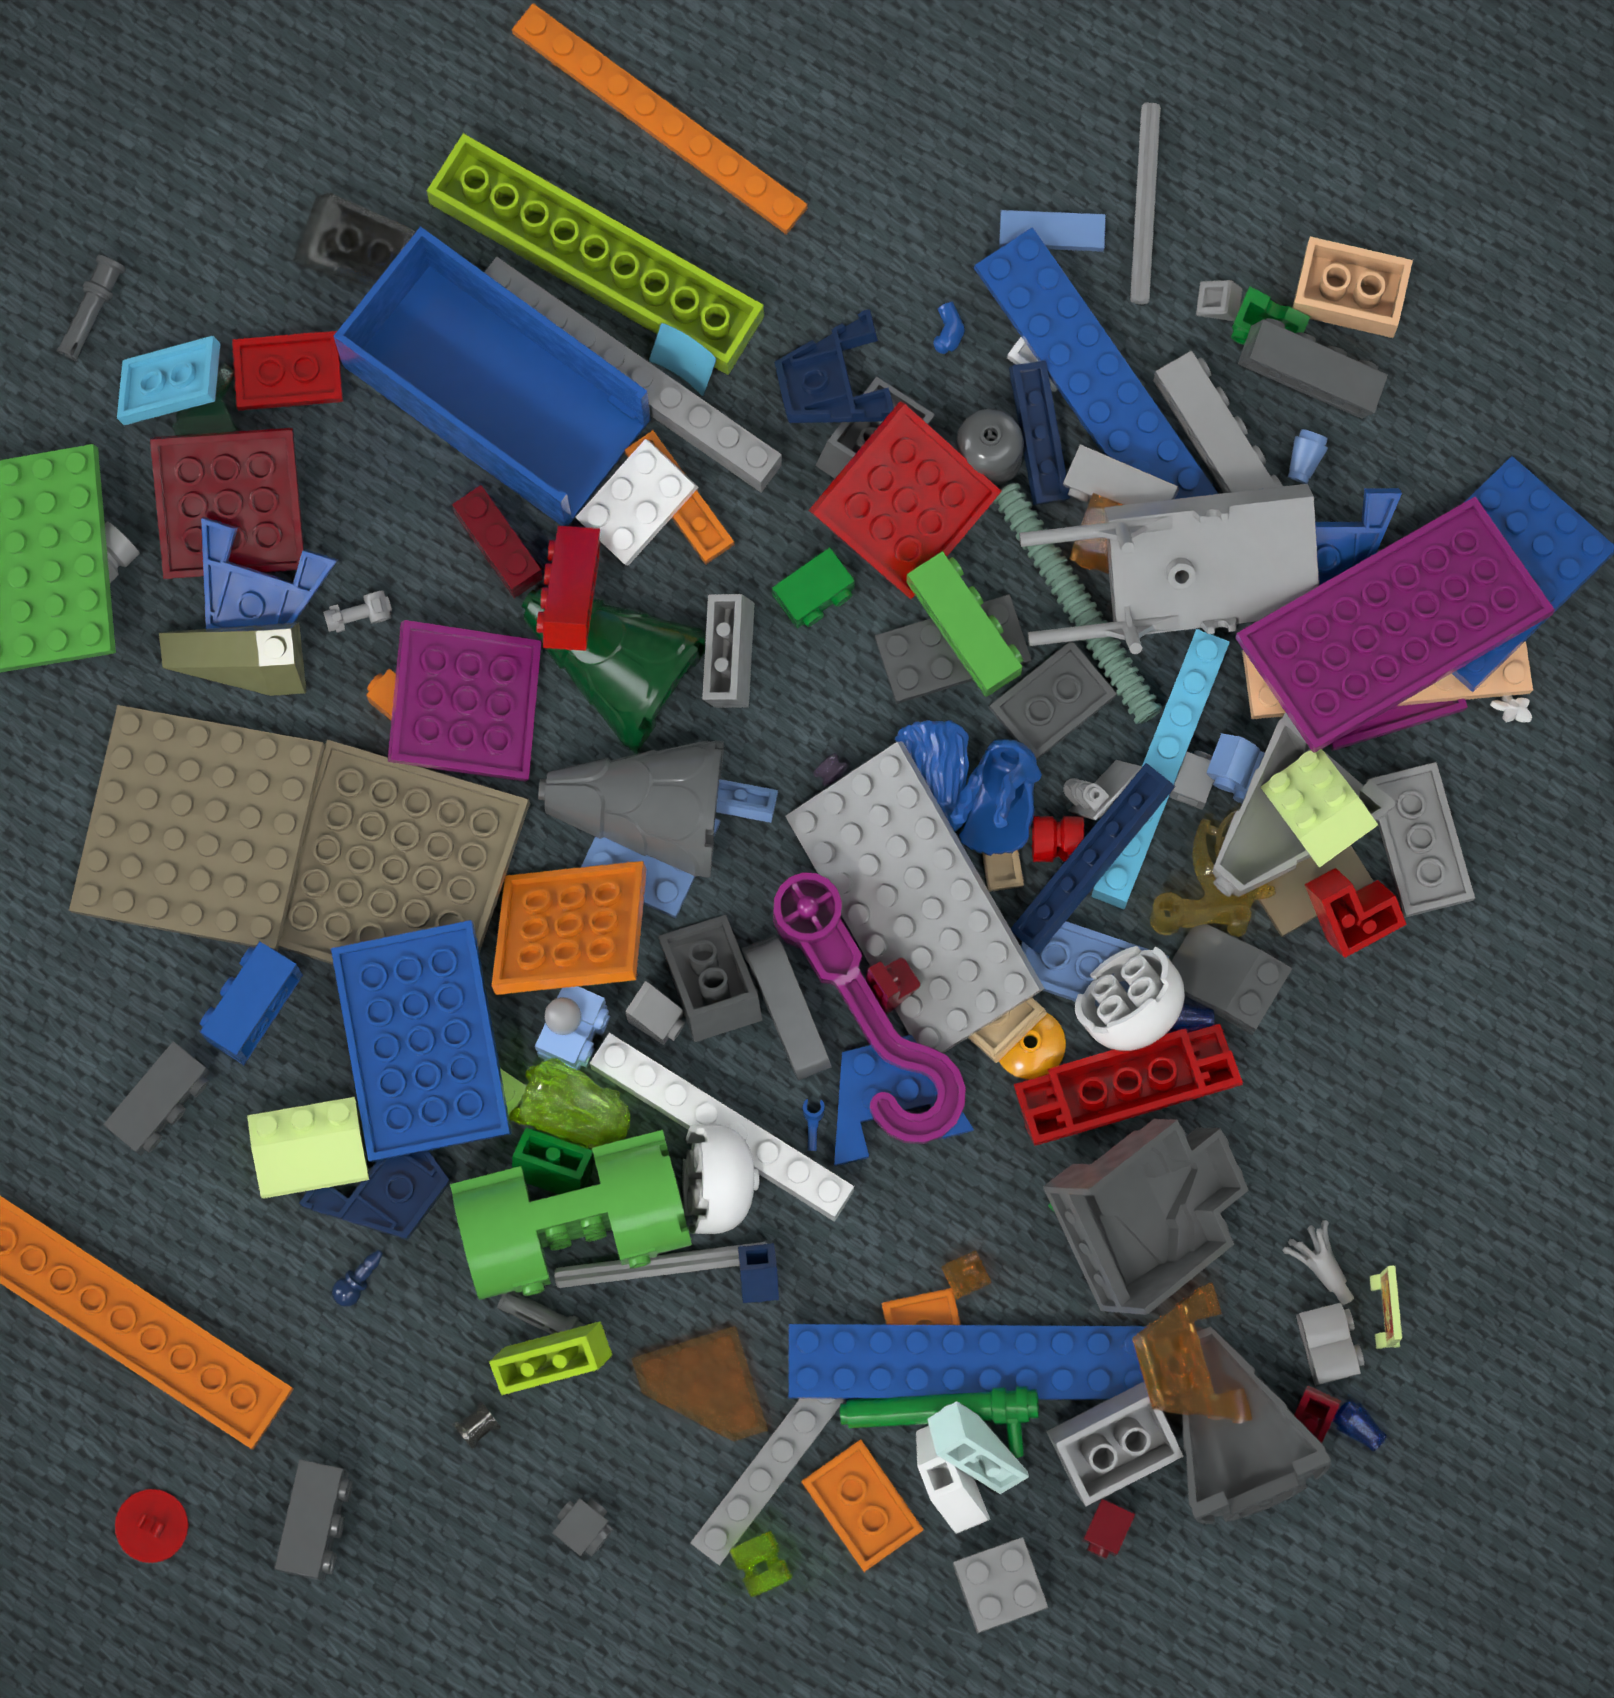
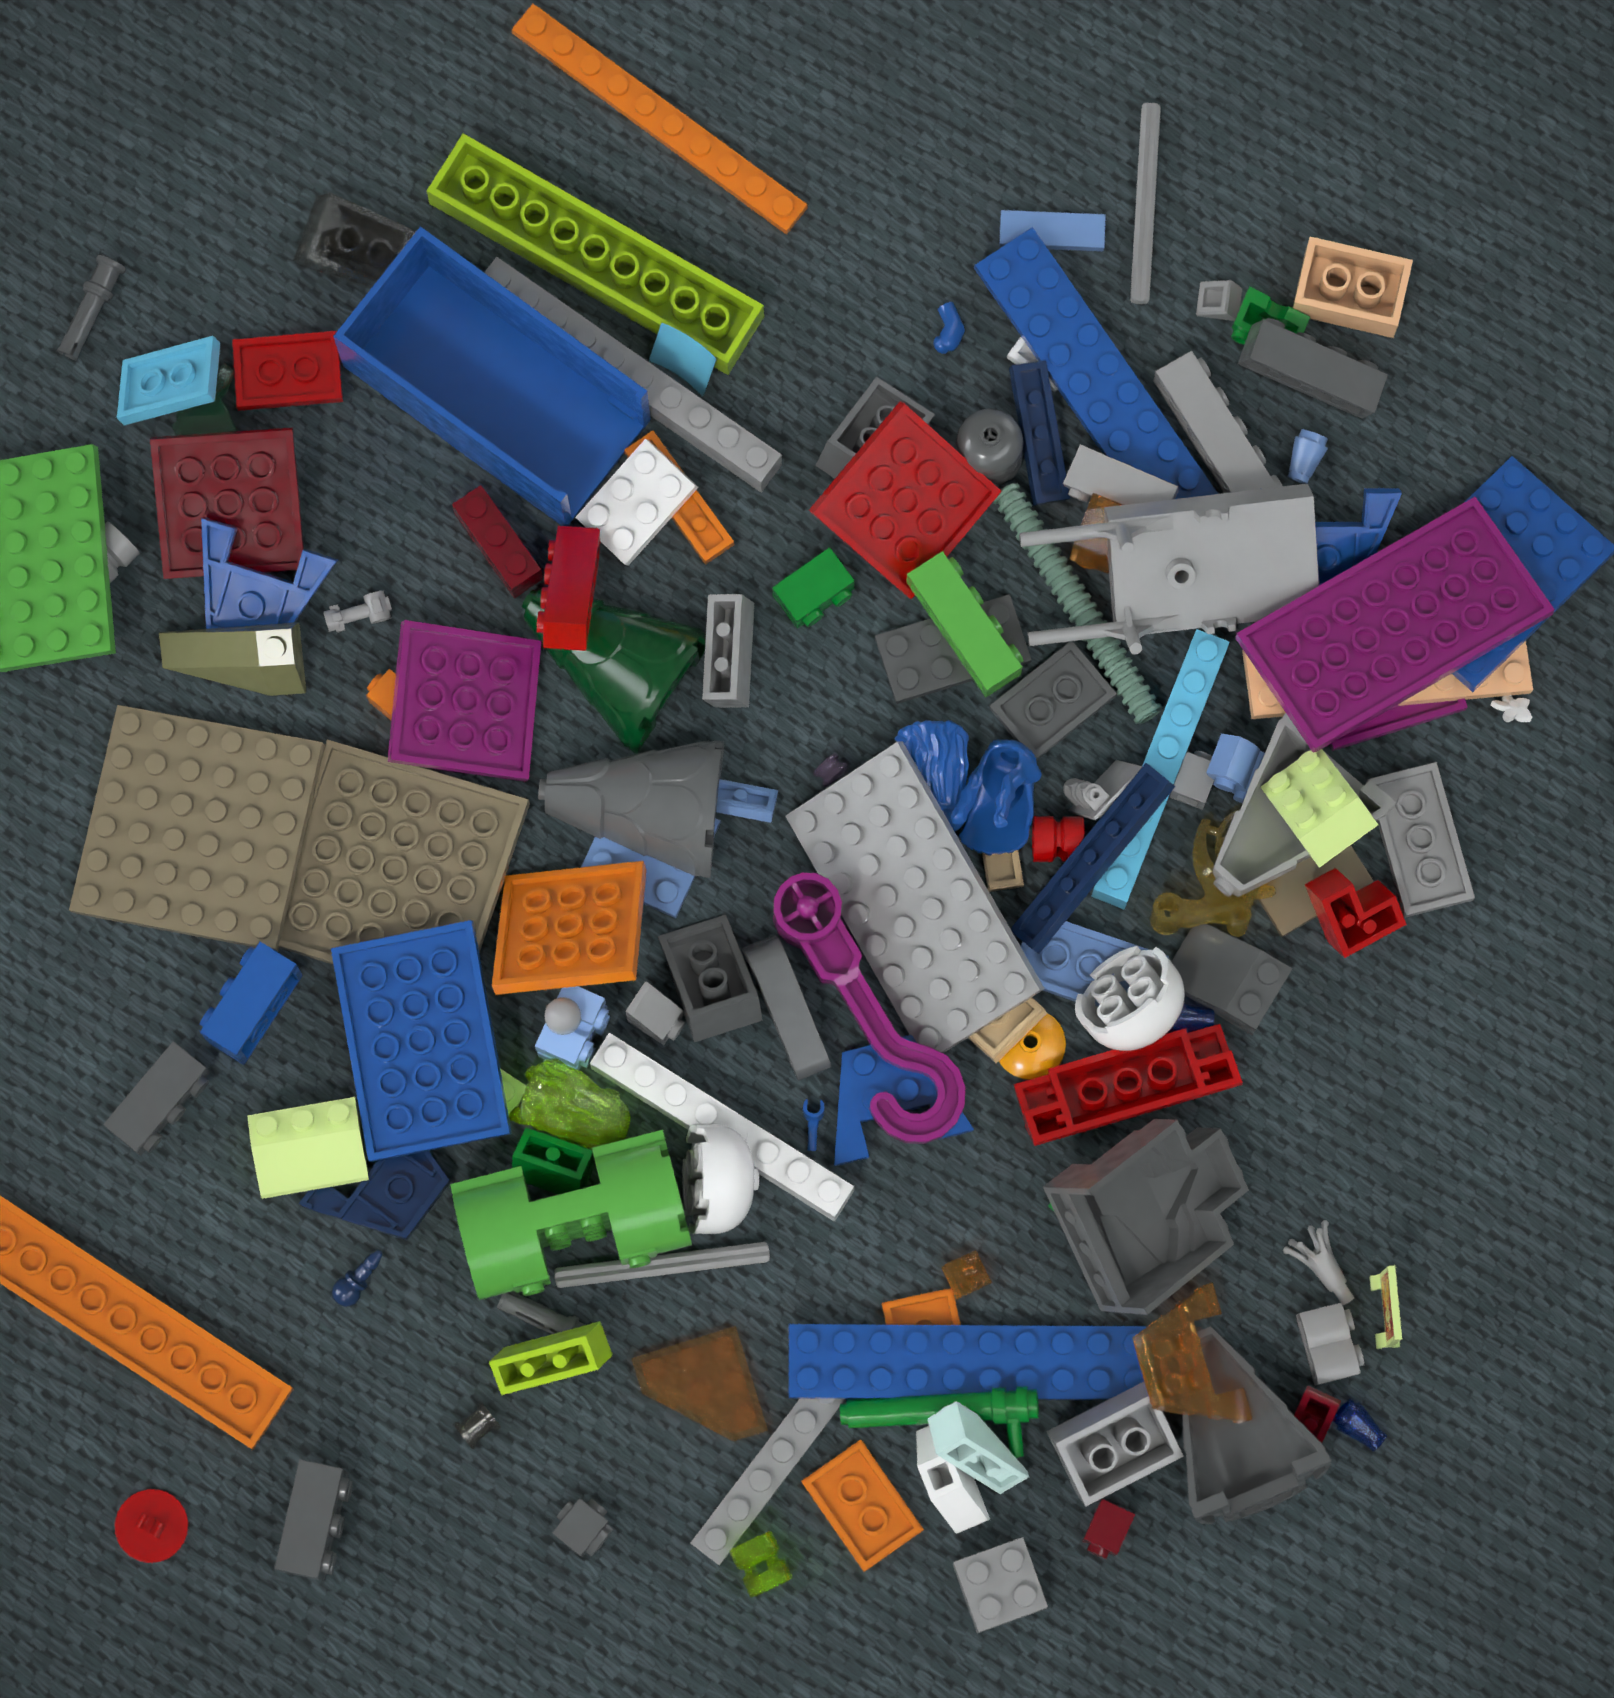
(758, 1273): dark blue brick -> none
(818, 384): dark blue wing -> none
(892, 983): dark red slope -> none

